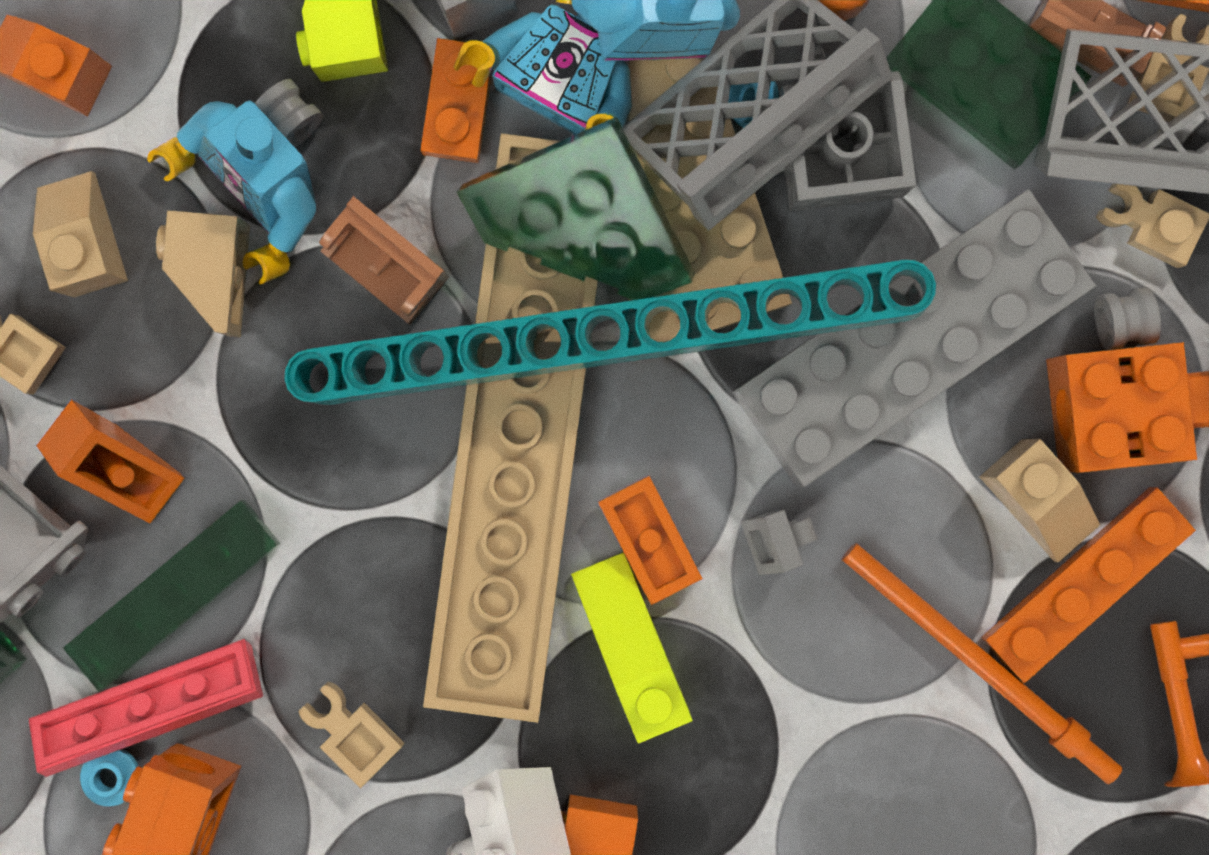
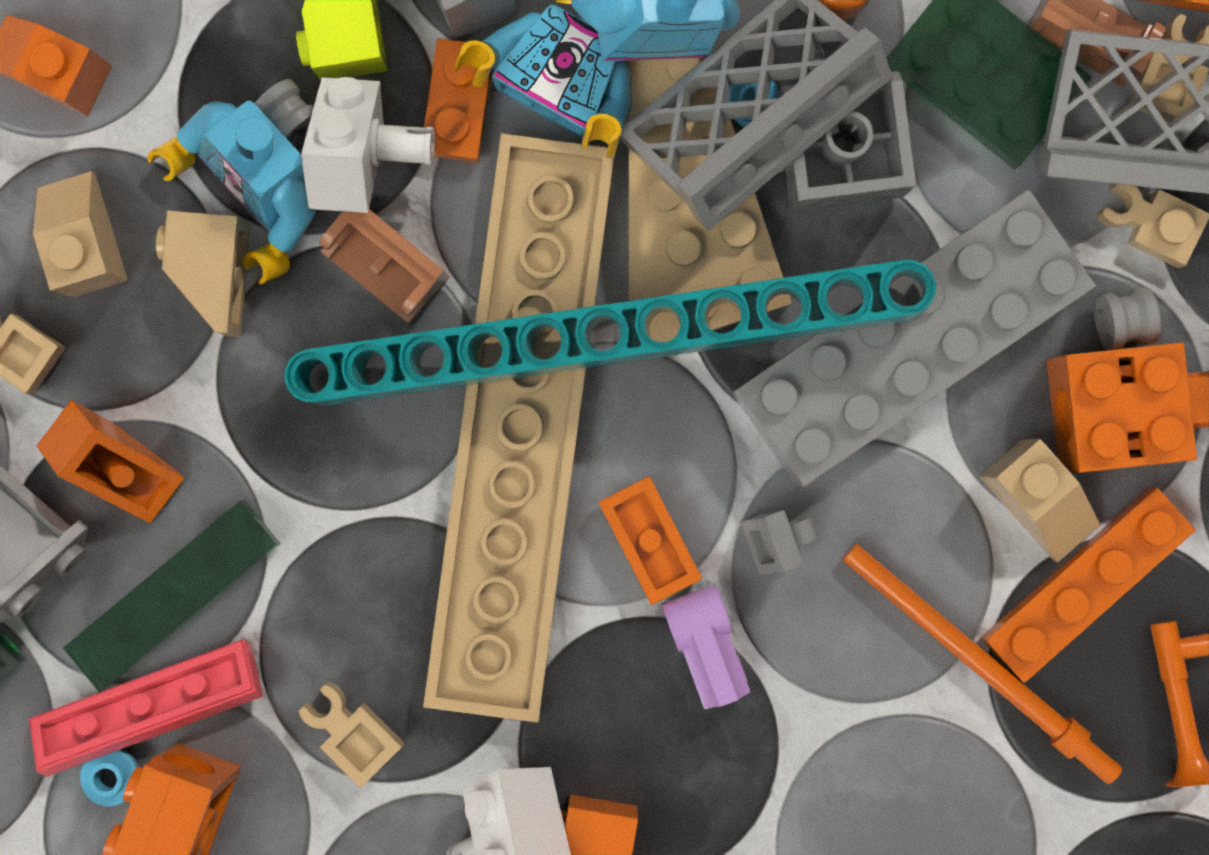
(350, 141): none -> white brick
(582, 213): clear green plate -> none
(631, 648): neon yellow slope -> none
(702, 633): none -> lavender piece

